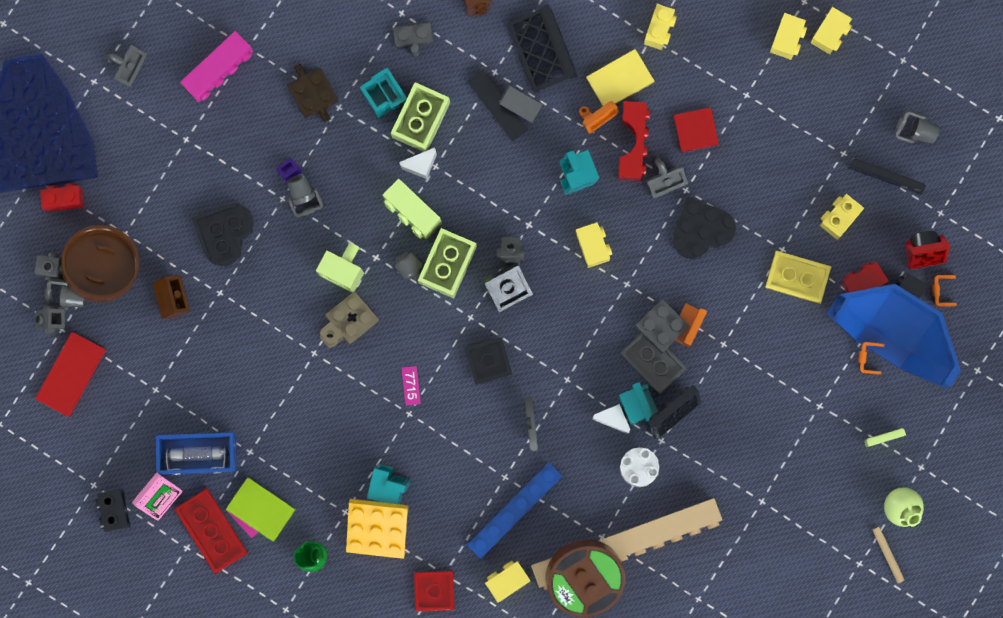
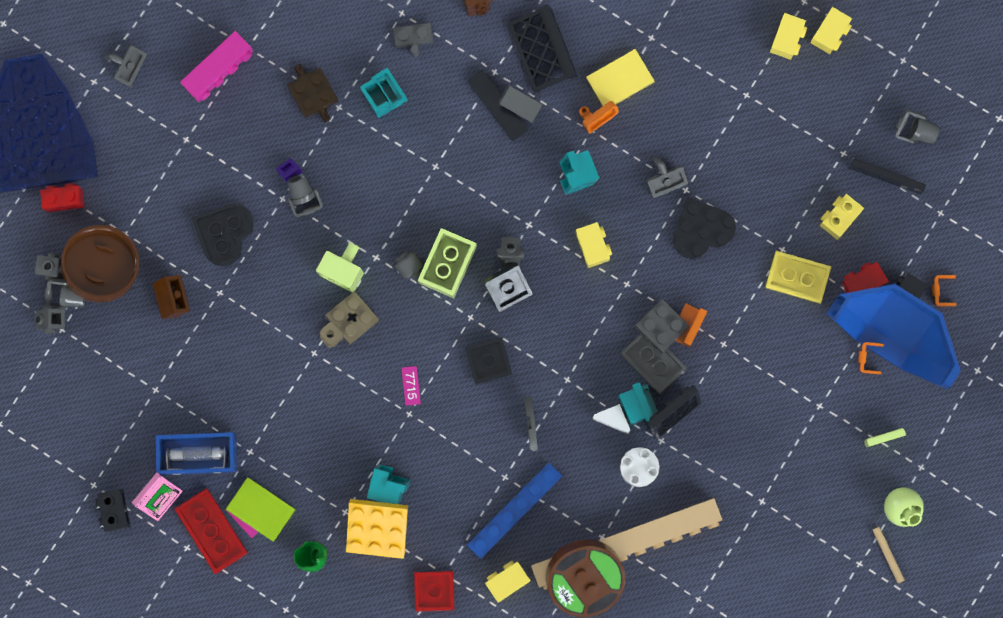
(70, 374): red tile -> none
(411, 210): yellowish green brick -> none
(420, 117): yellowish green brick -> none
(420, 164): white slope -> none
(634, 117): red arch -> none
(658, 30): light yellow brick -> none
(696, 130): red tile -> none
(926, 245): red piece -> none

